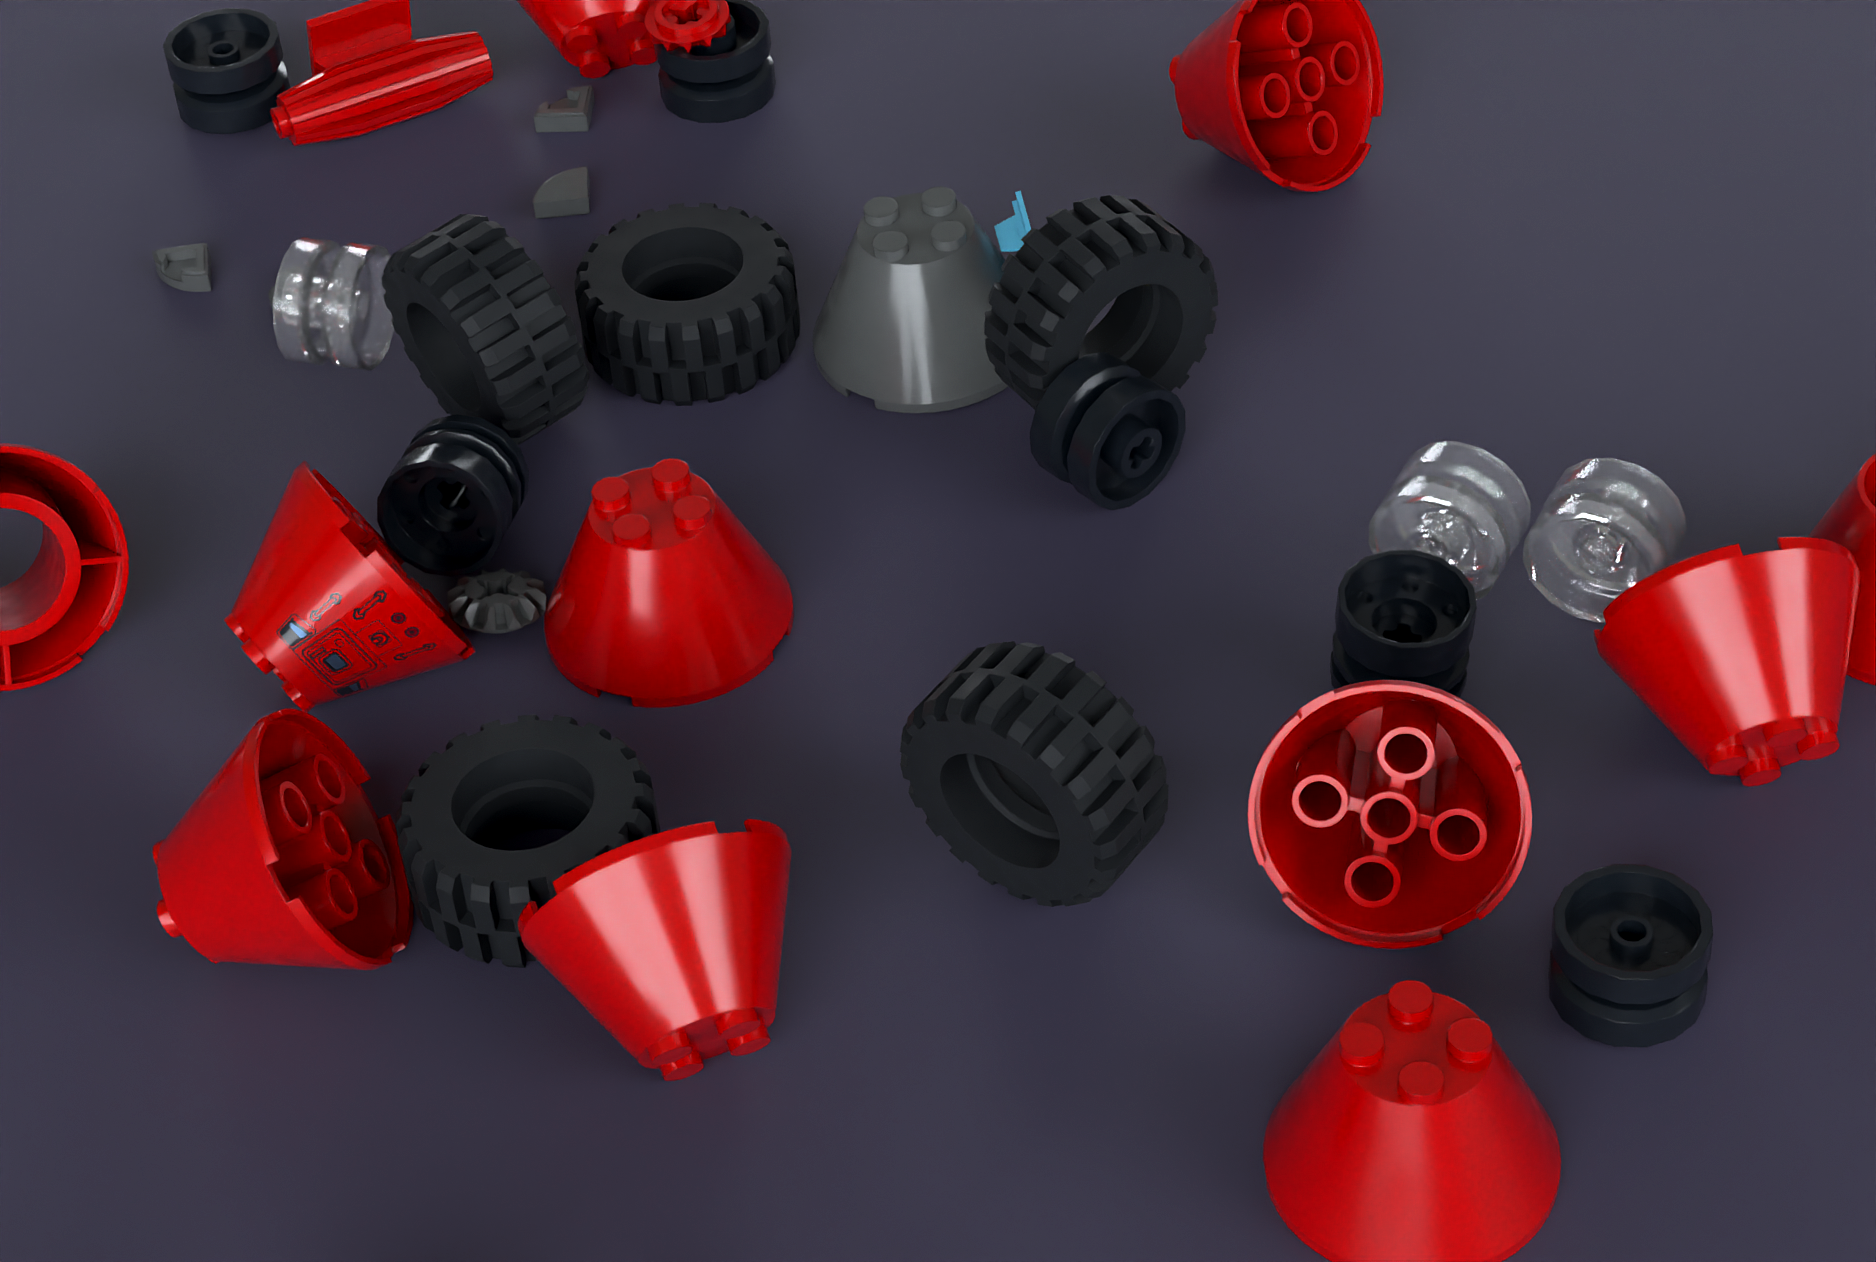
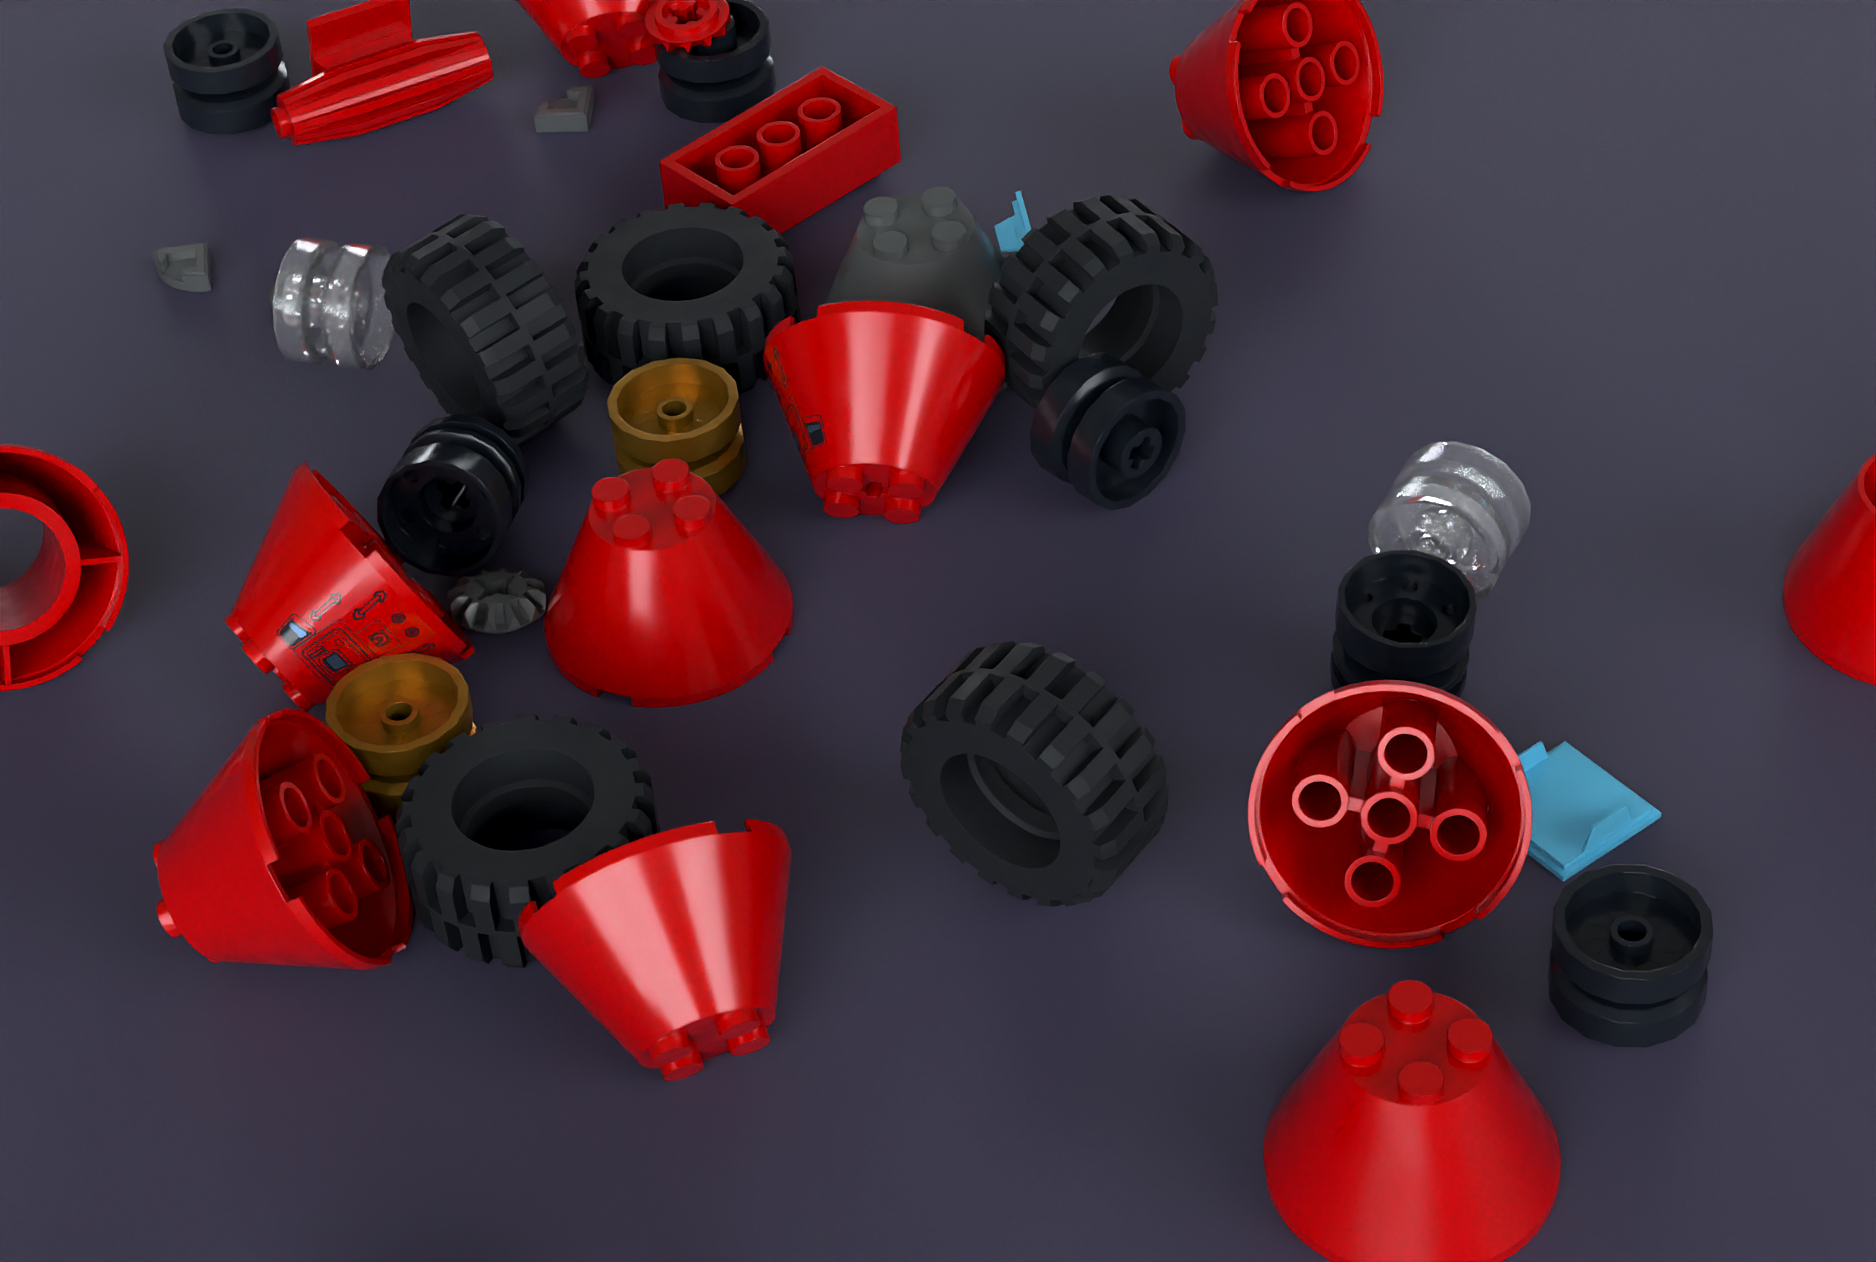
(396, 717): none -> pearl gold wheel
(564, 195): dark grey tile -> none
(681, 413): none -> pearl gold wheel
(788, 152): none -> red brick
(881, 401): none -> red cone
(1578, 809): none -> medium azure piece
(1601, 535): clear wheel -> none
(1741, 652): red cone -> none

